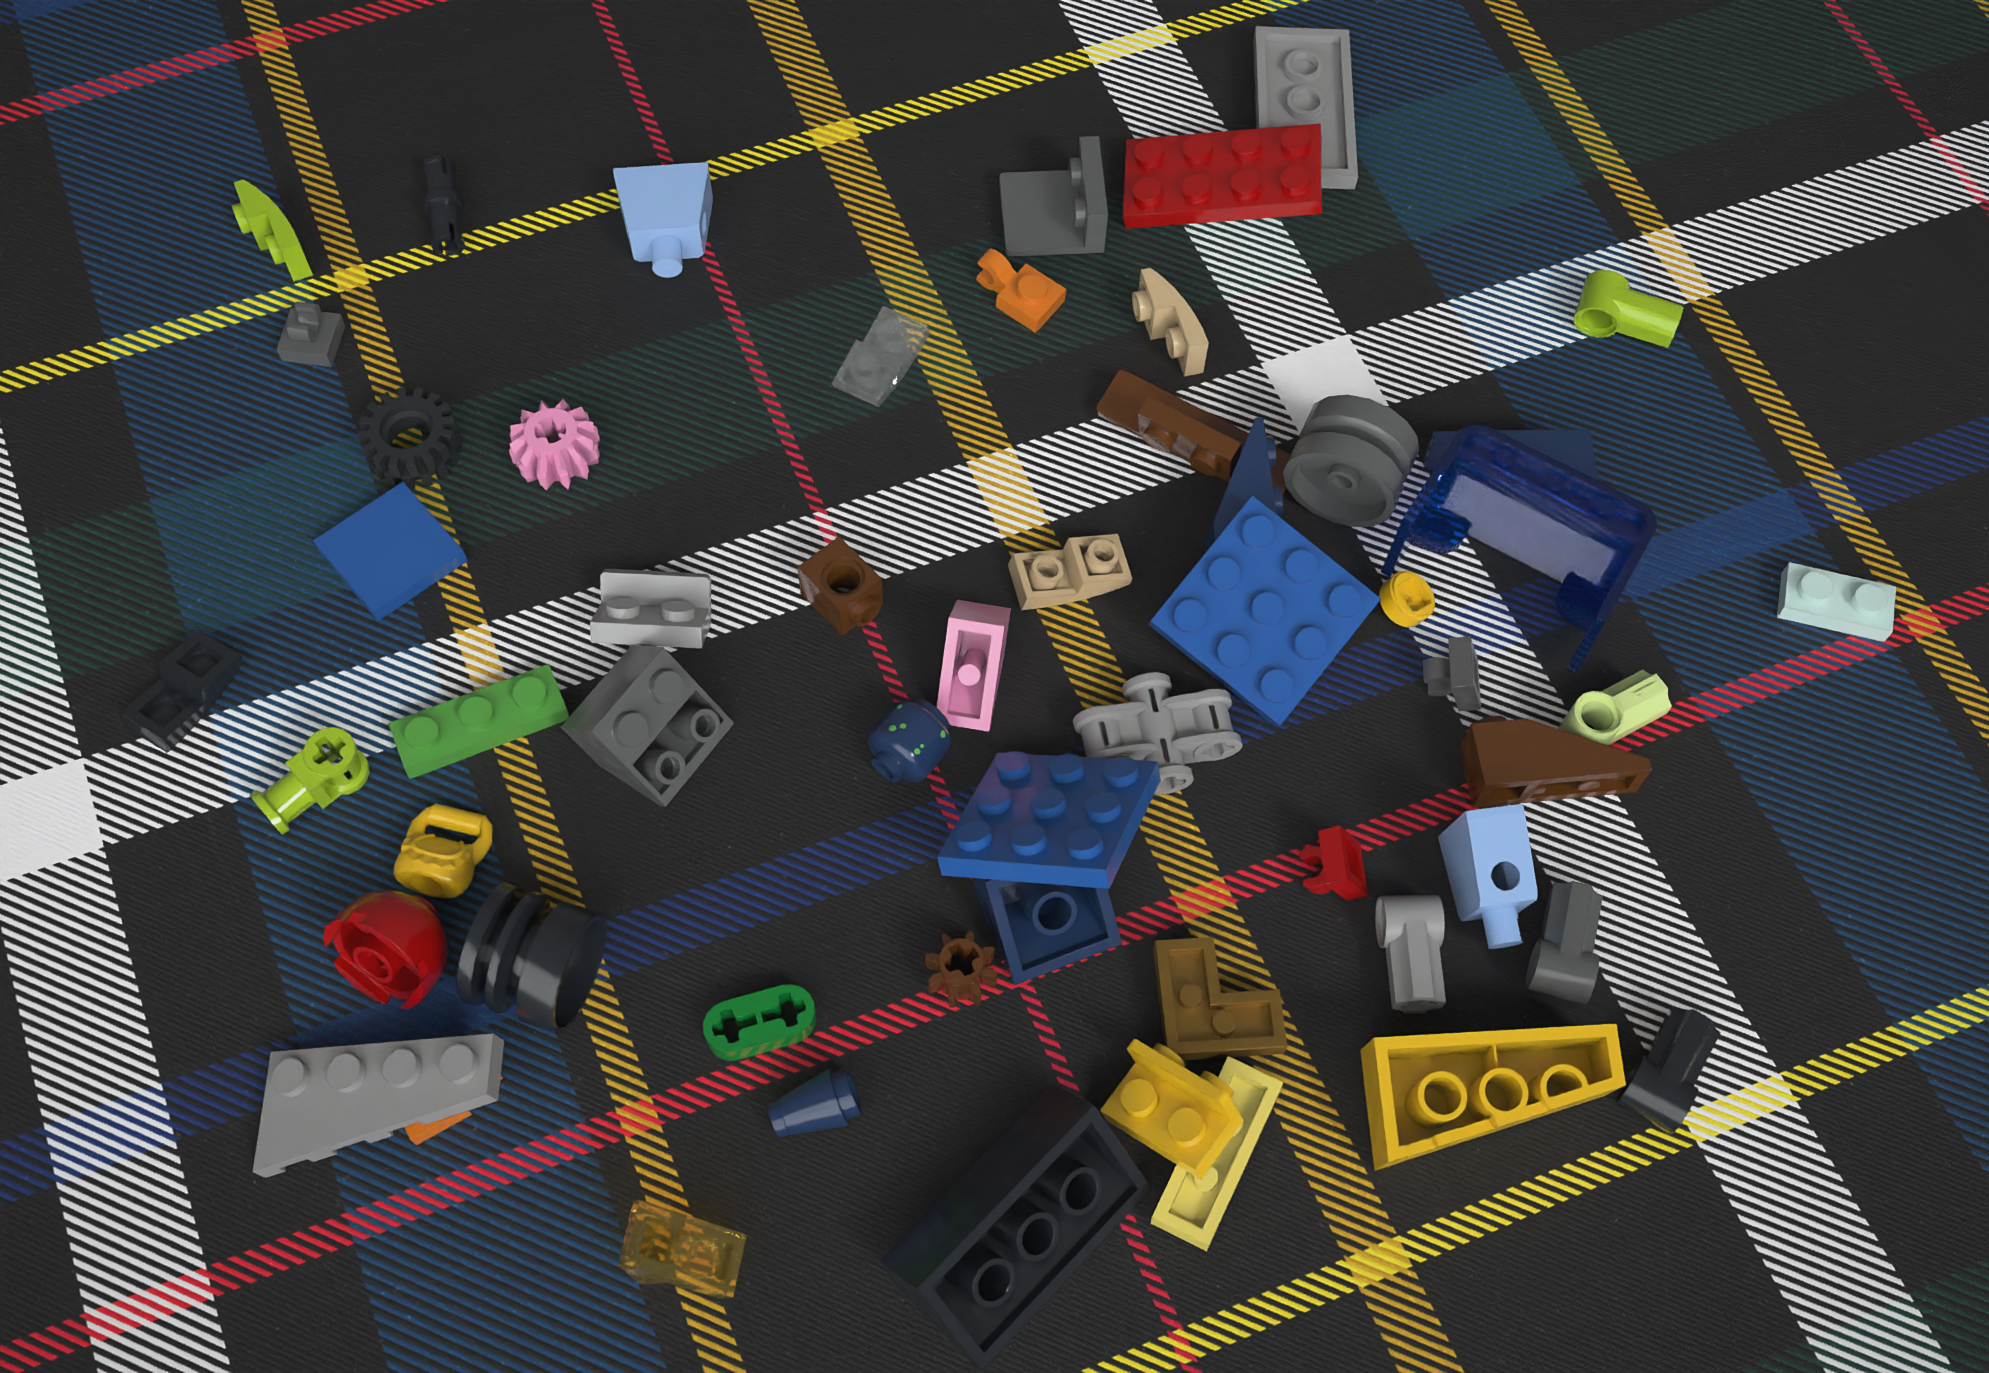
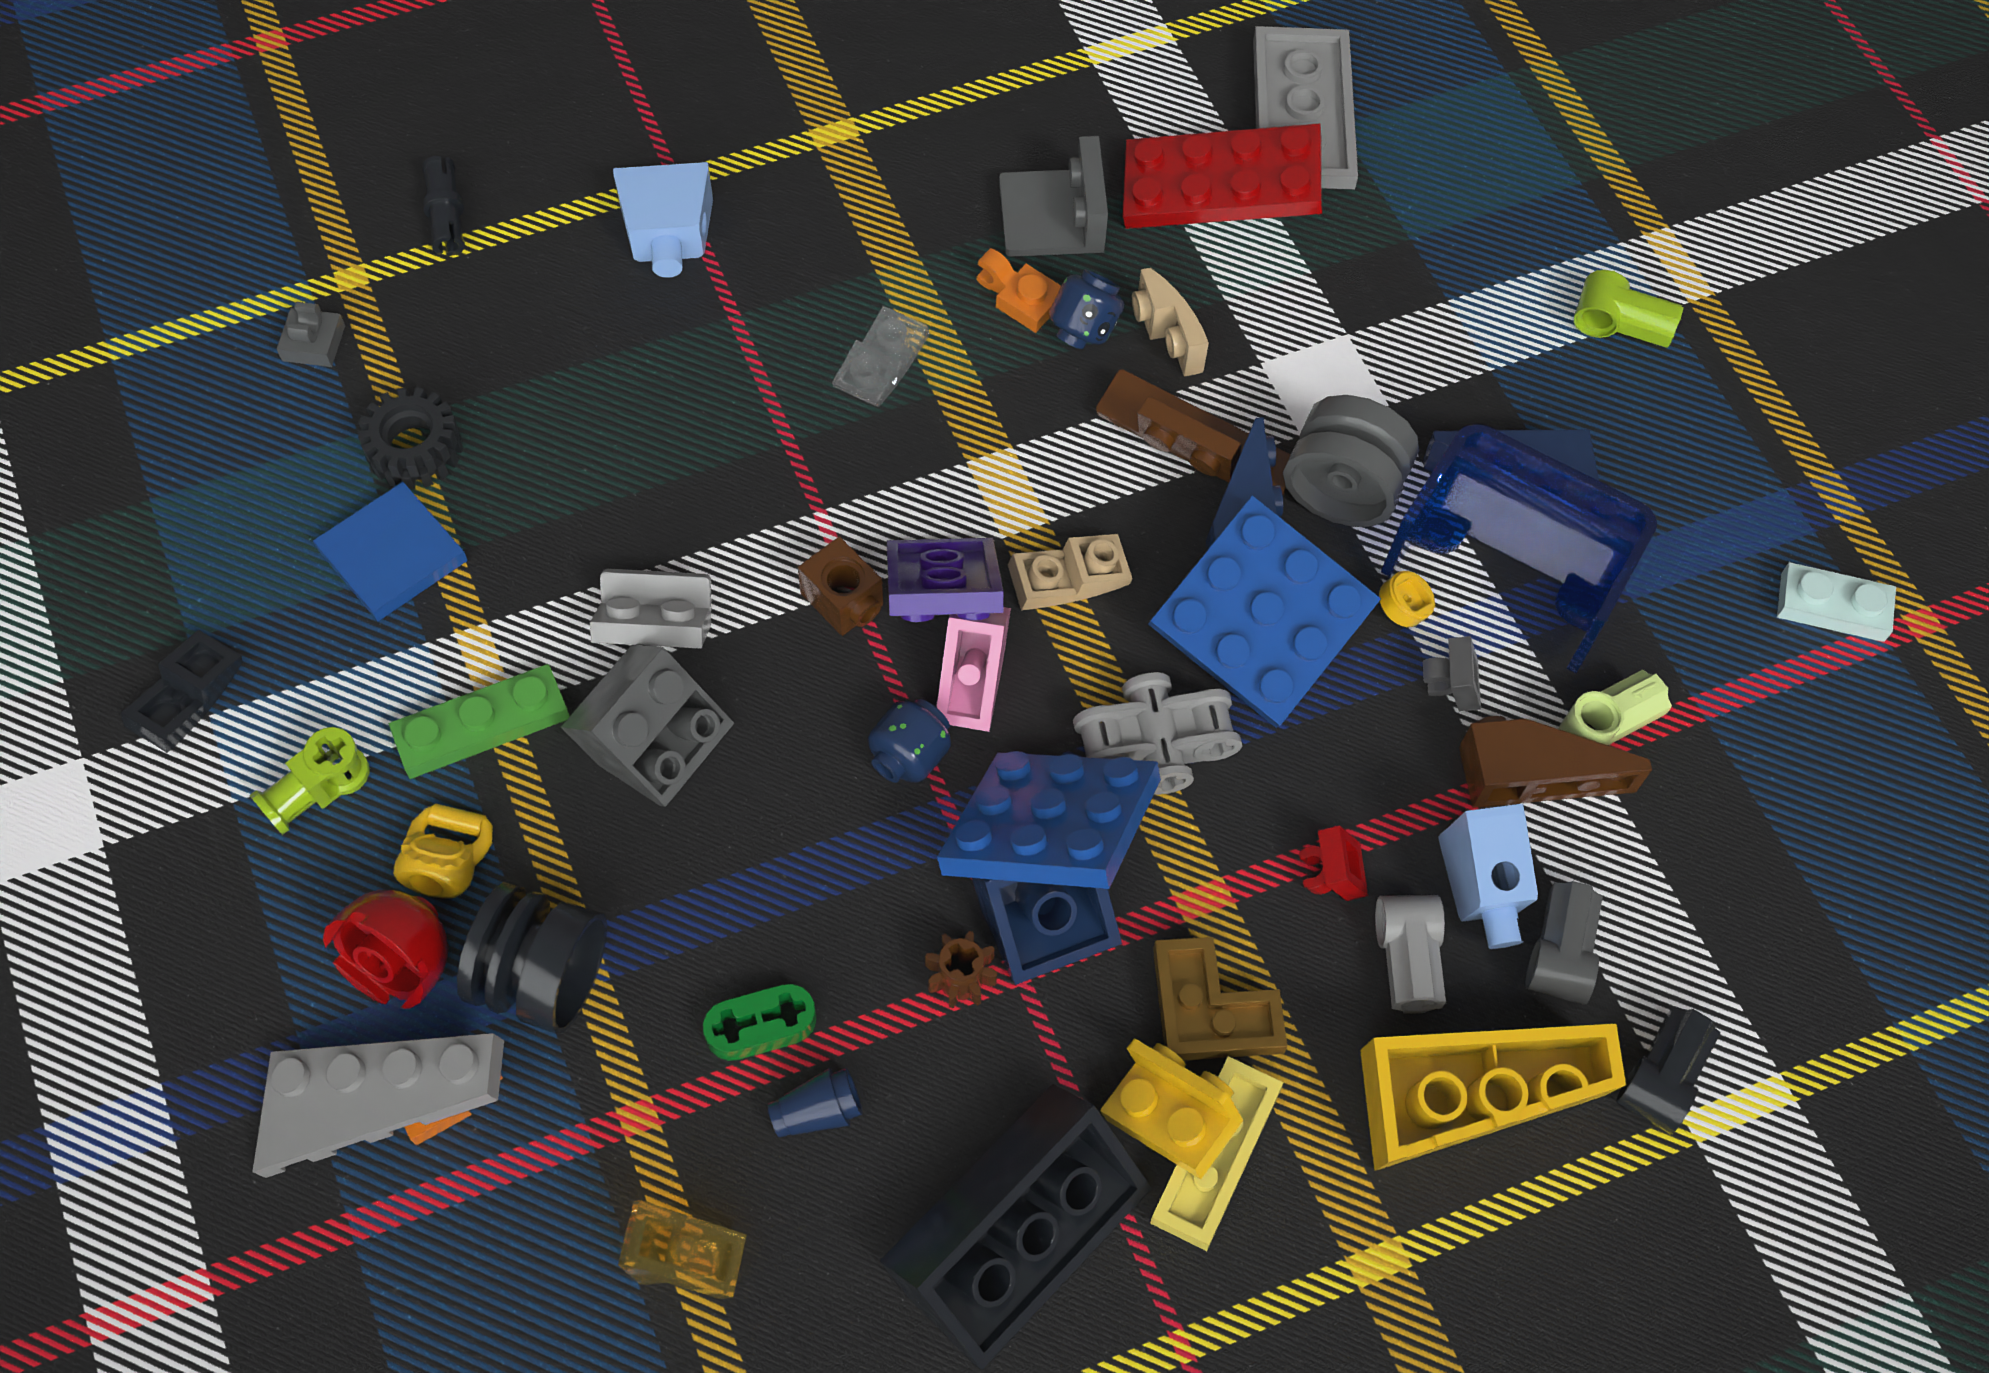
(270, 228): lime slope -> none
(554, 444): bright pink gear -> none
(943, 578): none -> plate
(1086, 309): none -> dark blue head

